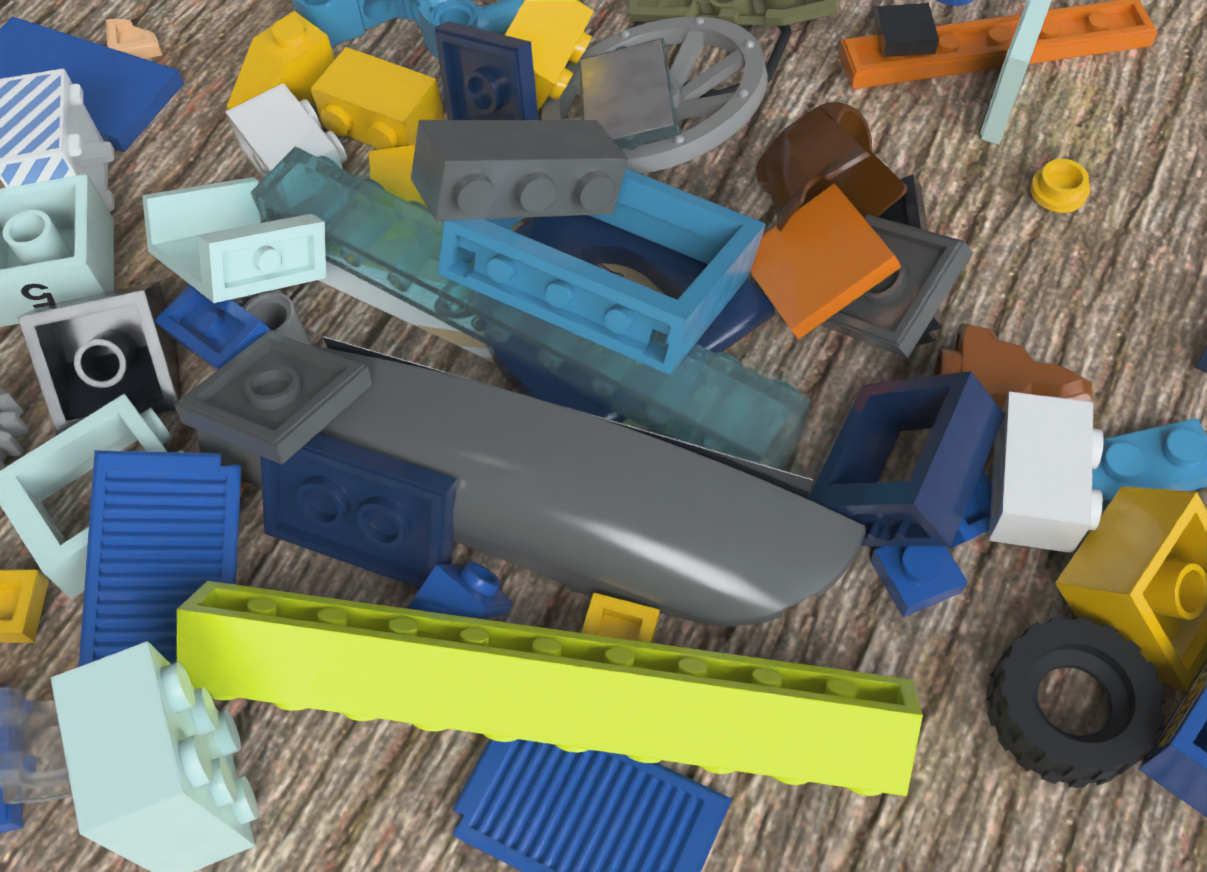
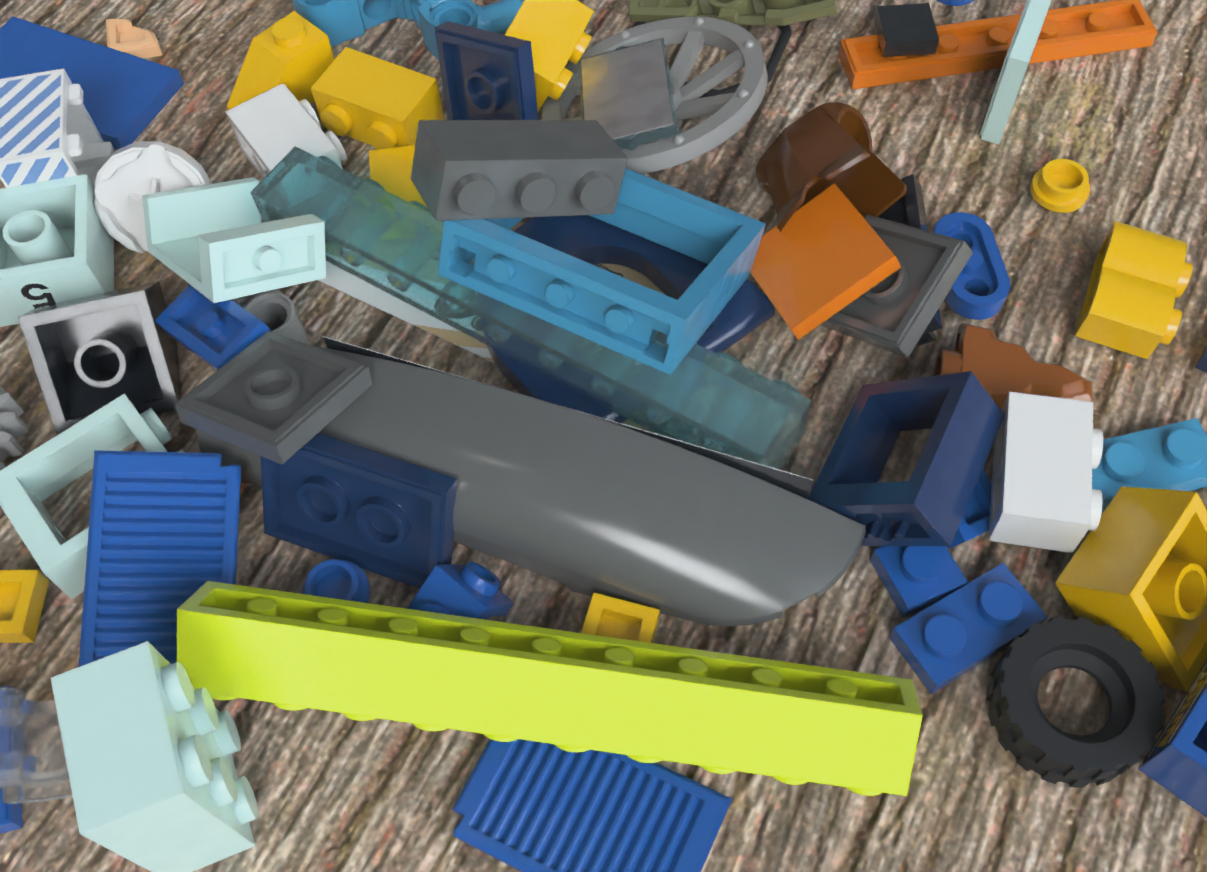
(139, 171): none -> white tile
(338, 580): none -> blue plate
(966, 627): none -> blue plate
(983, 272): none -> blue plate
(1134, 291): none -> yellow brick

